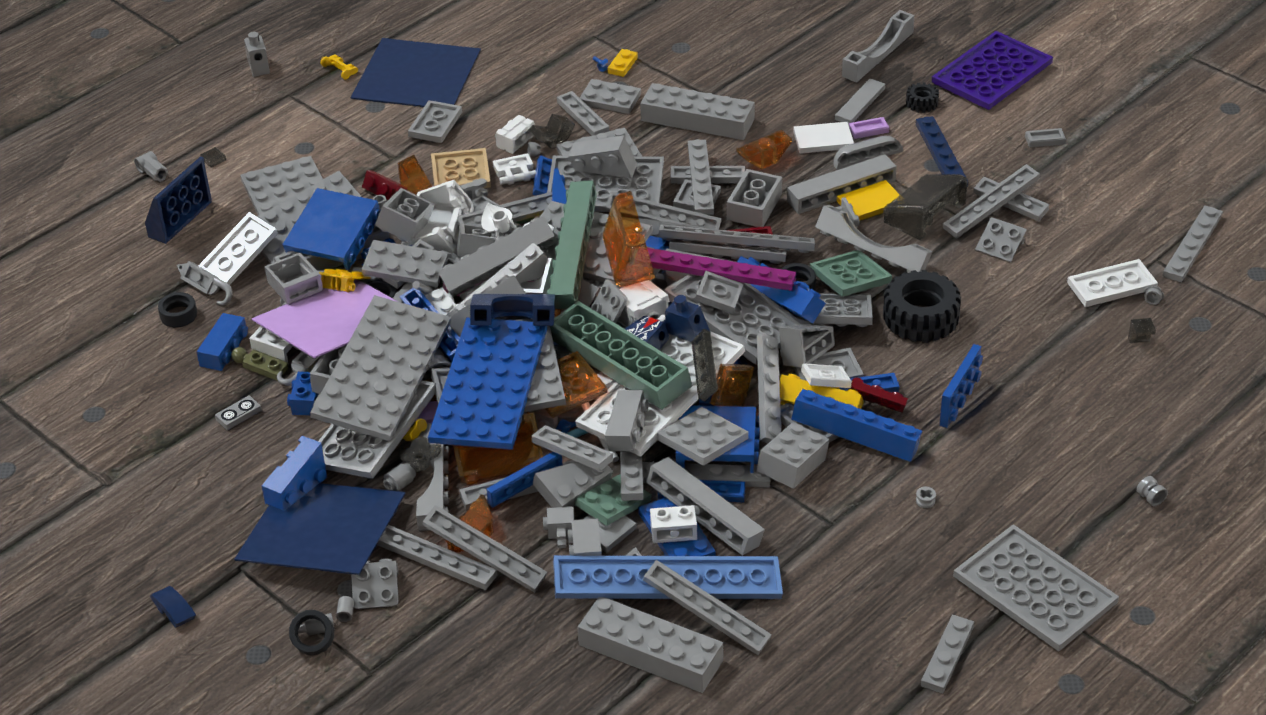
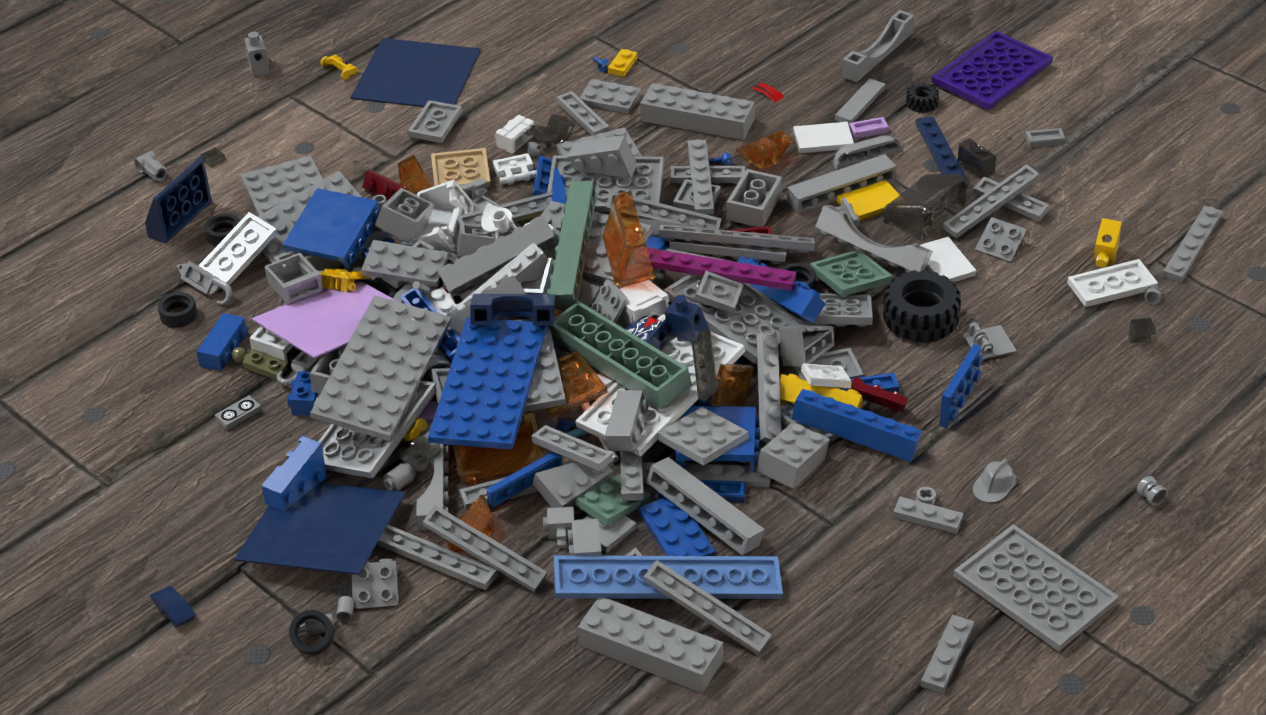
(218, 222): none -> black tyre
(673, 524): white brick -> none
(725, 158): none -> blue hand
(769, 91): none -> red sticker
(928, 515): none -> light grey plate
(948, 260): none -> white tile
(976, 158): none -> clear smoke brick
(992, 340): none -> light grey hinge
(994, 482): none -> light grey piece
(1106, 251): none -> yellow torso

